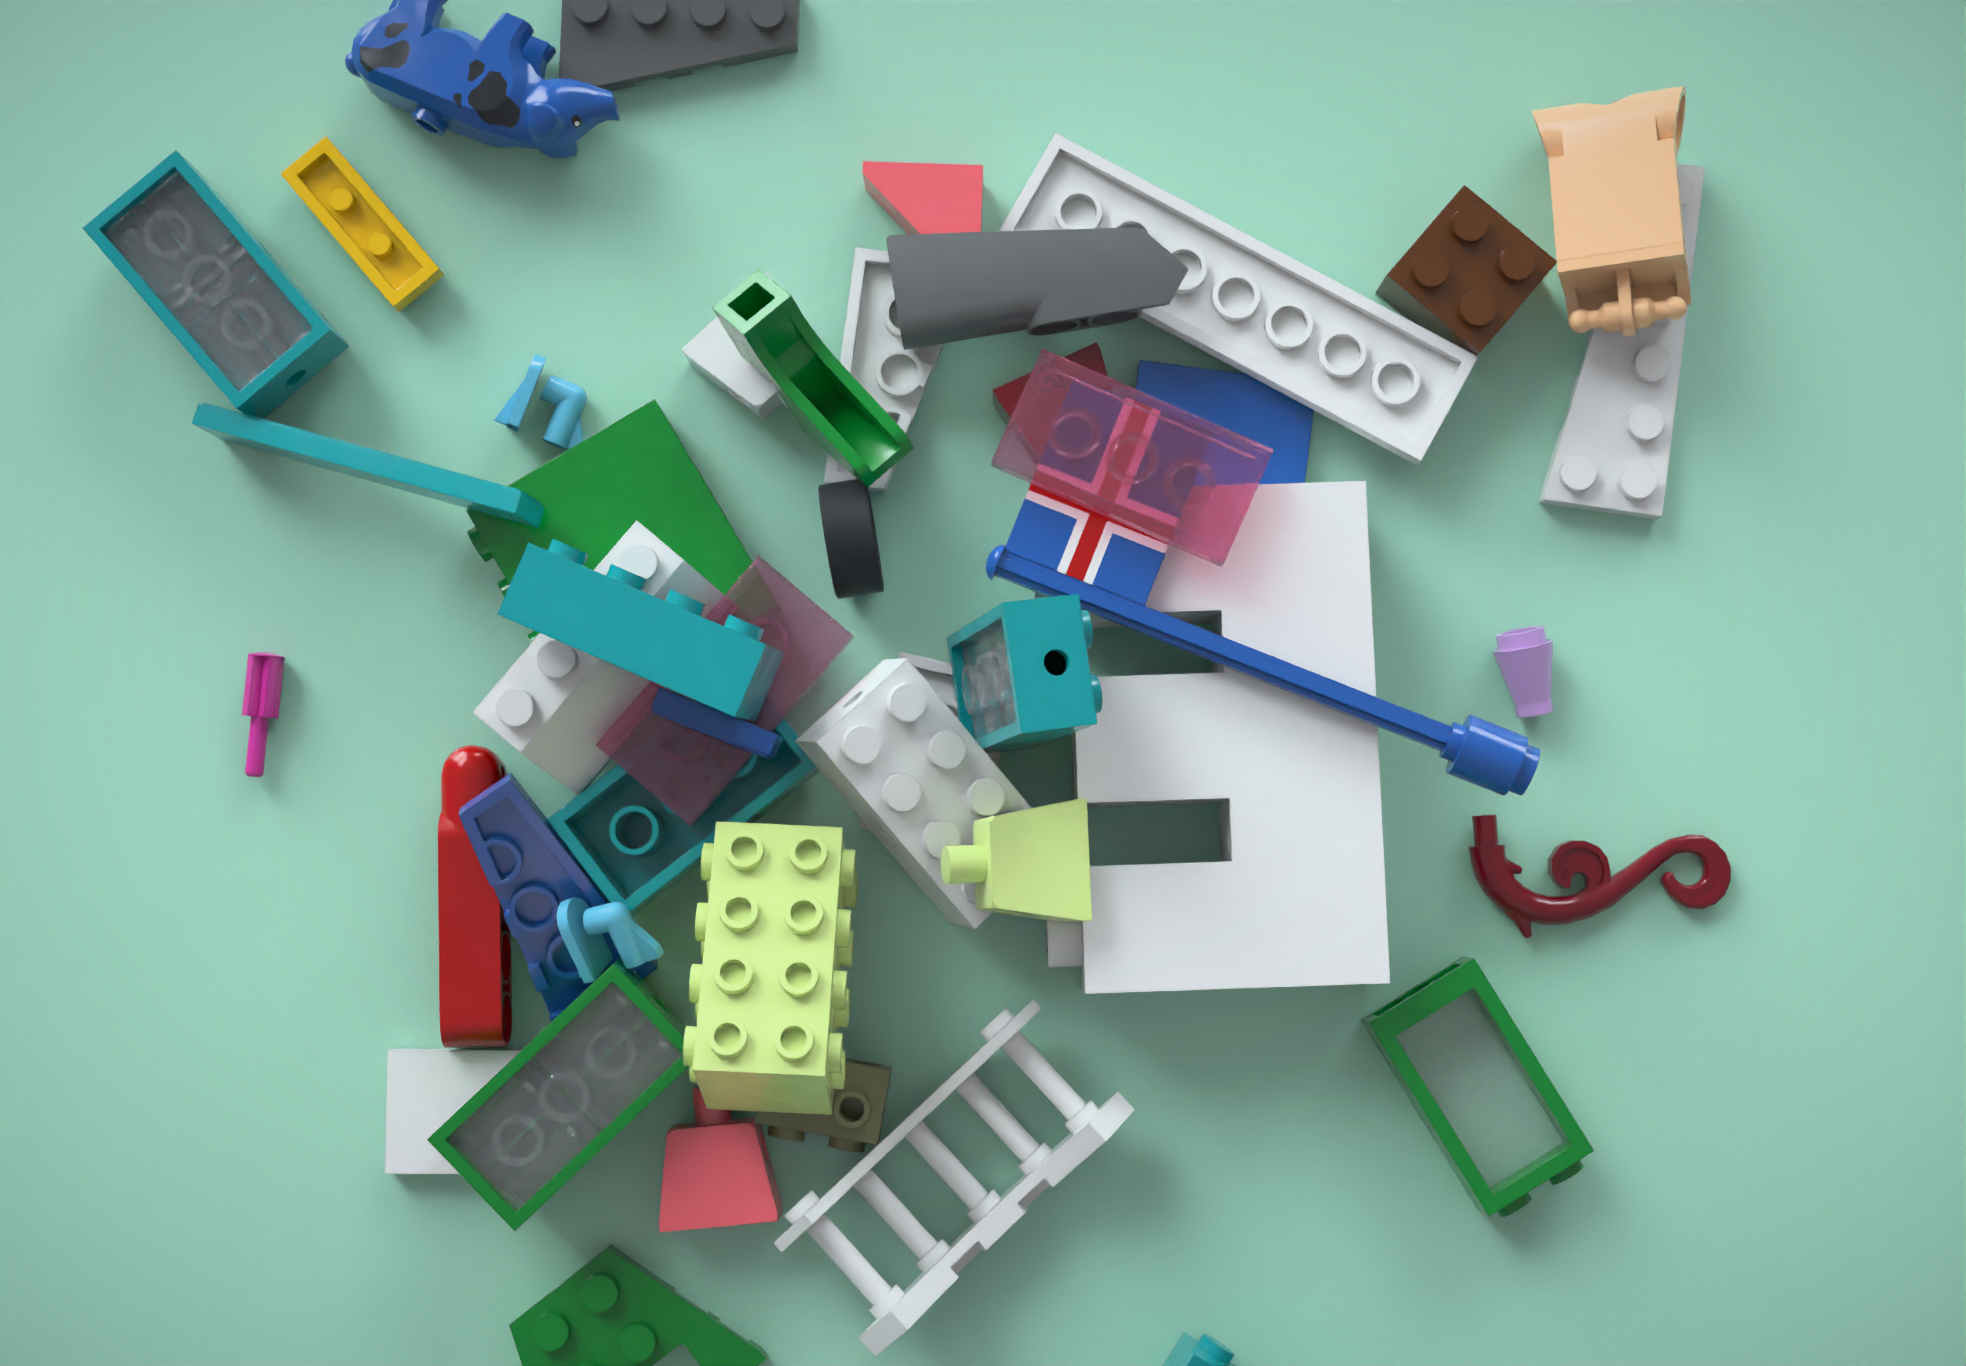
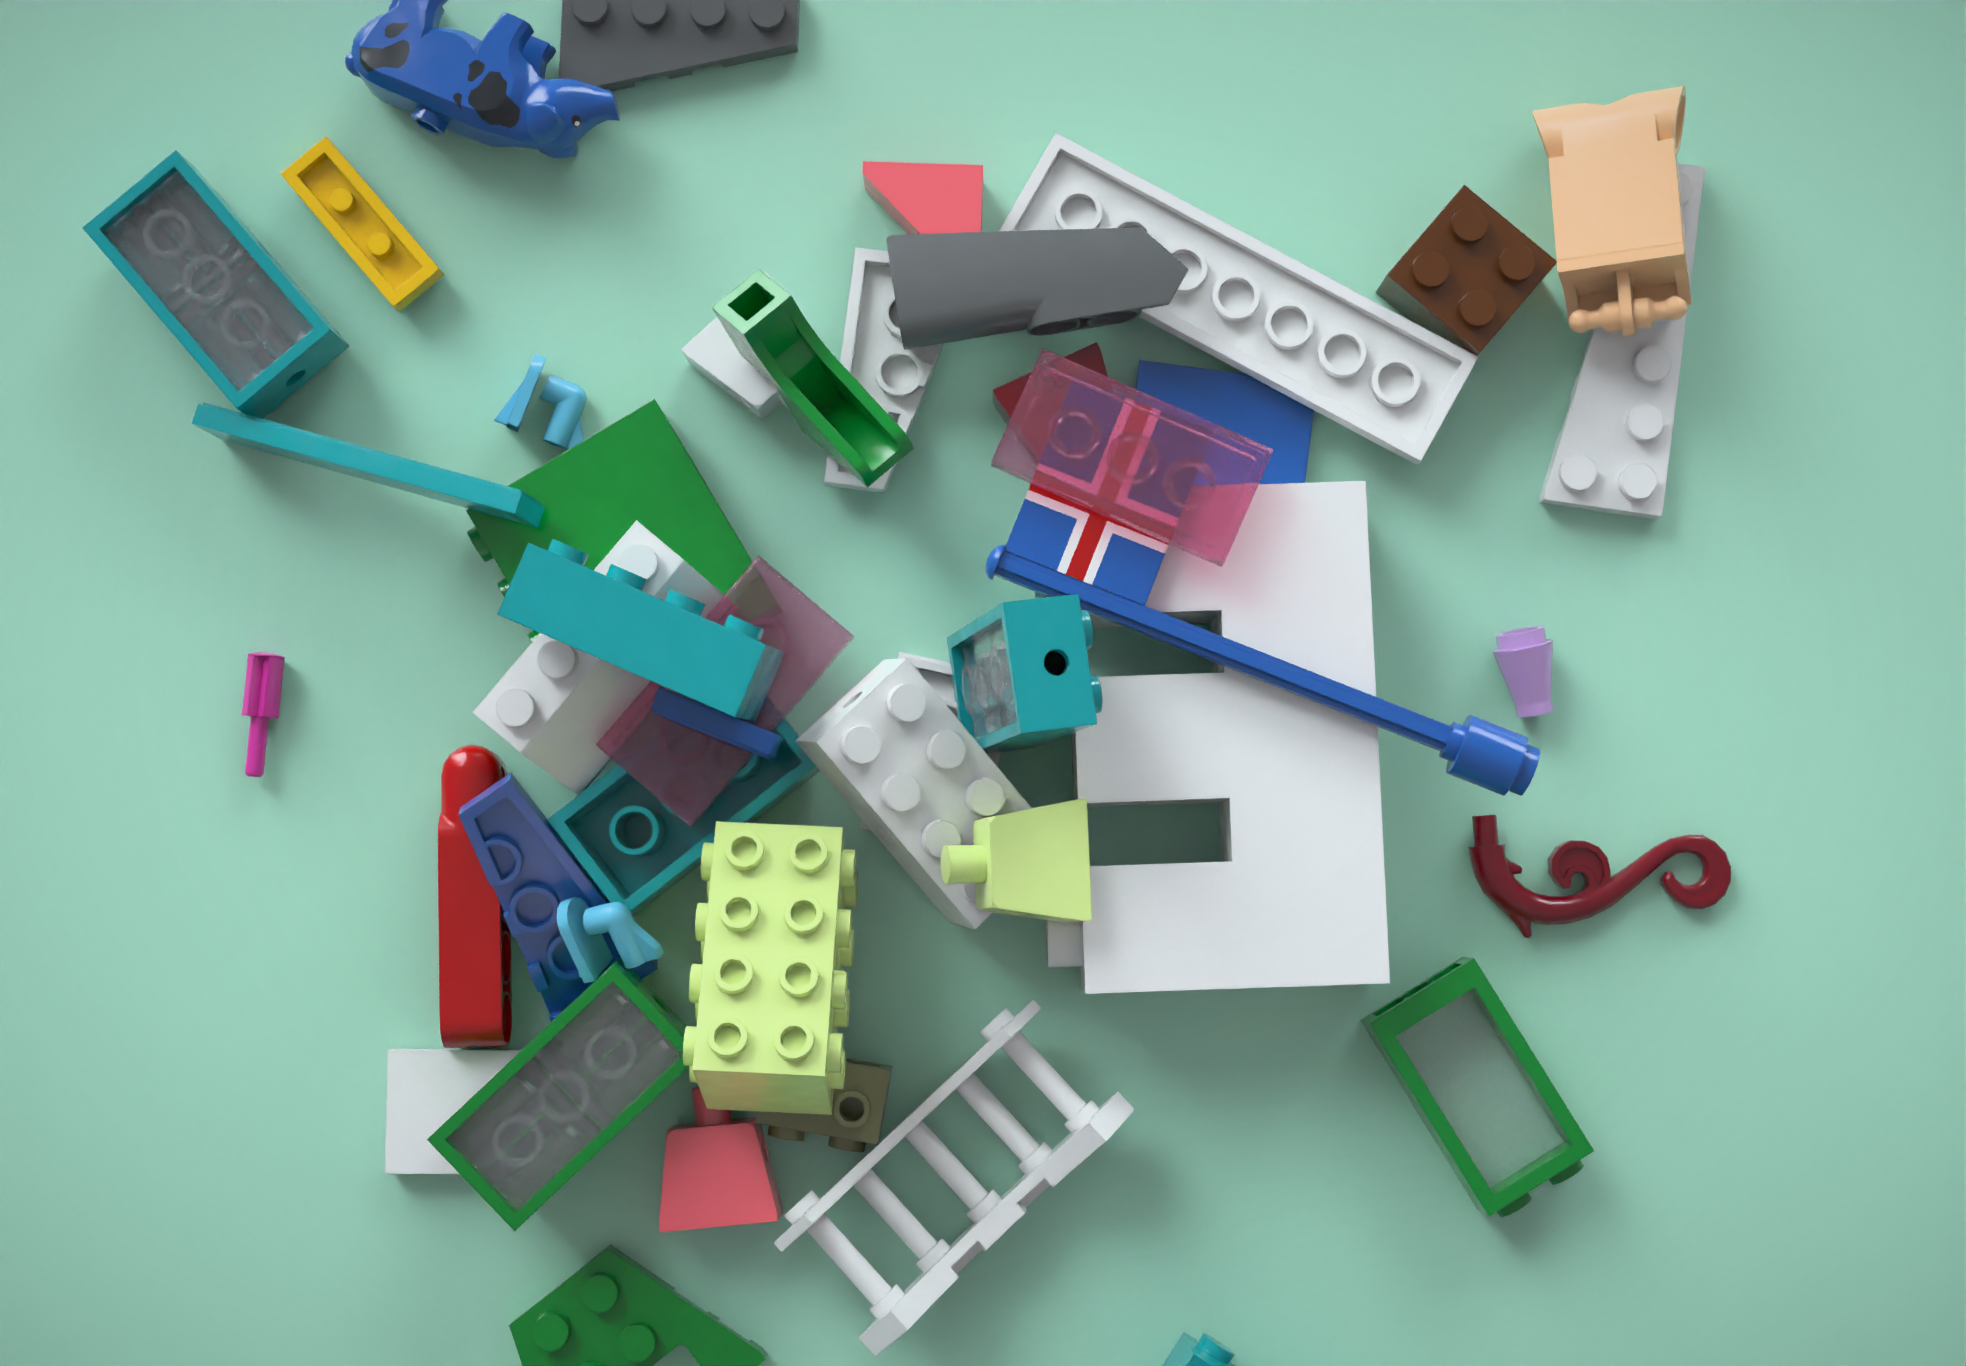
(850, 538): black tyre -> none

